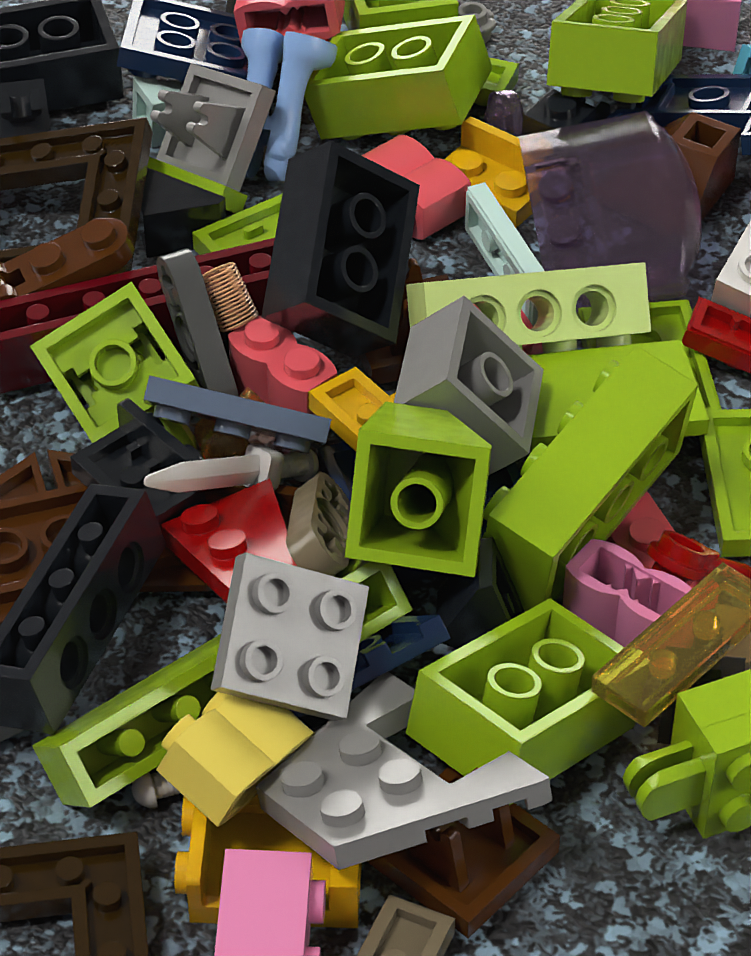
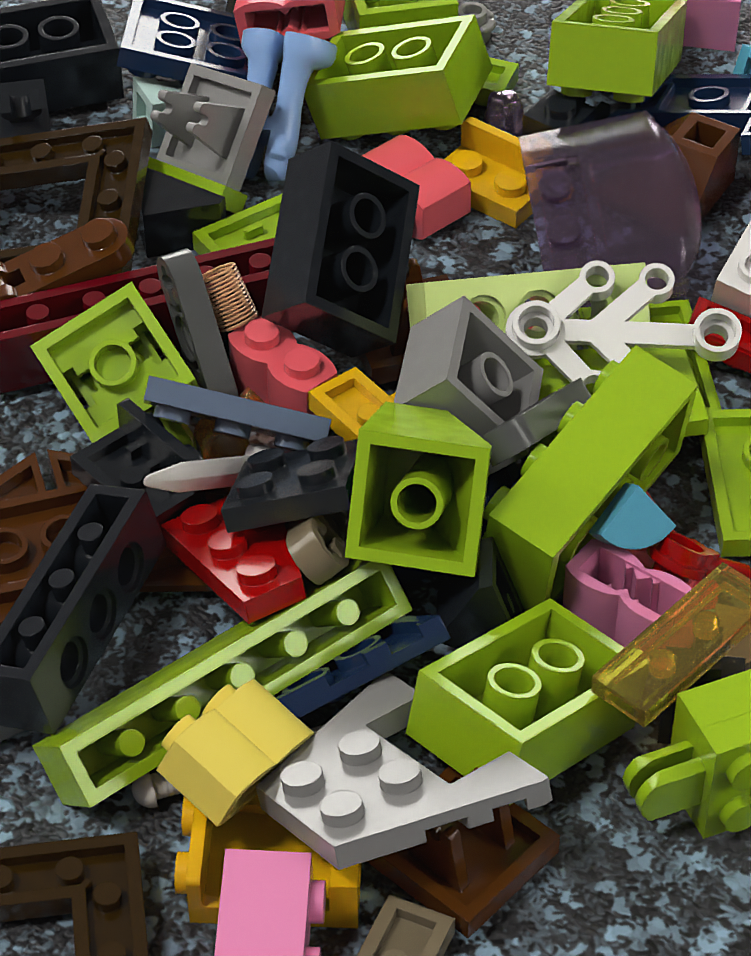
(290, 637): light grey plate -> none
(291, 485): none -> black plate
(498, 239): light aqua tile -> none
(534, 422): none -> dark grey beam
(610, 330): none -> white plant
(632, 520): none -> medium azure tile

